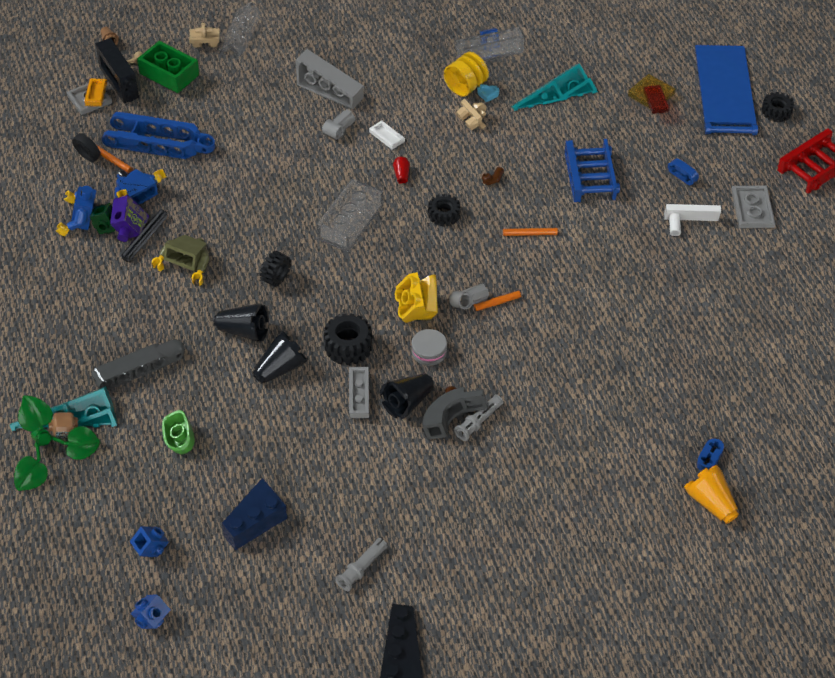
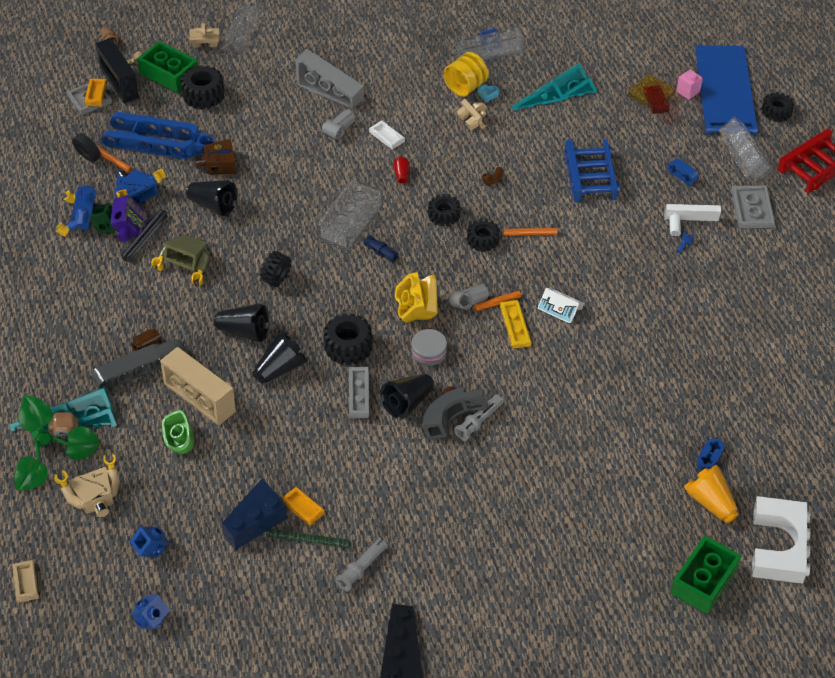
(25, 581): none -> tan tile
(92, 490): none -> tan torso
(146, 339): none -> reddish brown brick
(198, 386): none -> tan brick
(202, 87): none -> black tyre
(214, 195): none -> black cone
(218, 158): none -> reddish brown torso
(303, 506): none -> light orange tile
(308, 538): none -> clear green bar
(381, 248): none -> dark blue pin
(483, 242): none -> black tyre
(515, 324): none -> yellow tile
(559, 305): none -> white panel
(685, 240): none -> blue hand
(689, 84): none -> bright pink brick
(706, 574): none -> green brick
(745, 150): none -> clear brick
(793, 518): none -> white arch

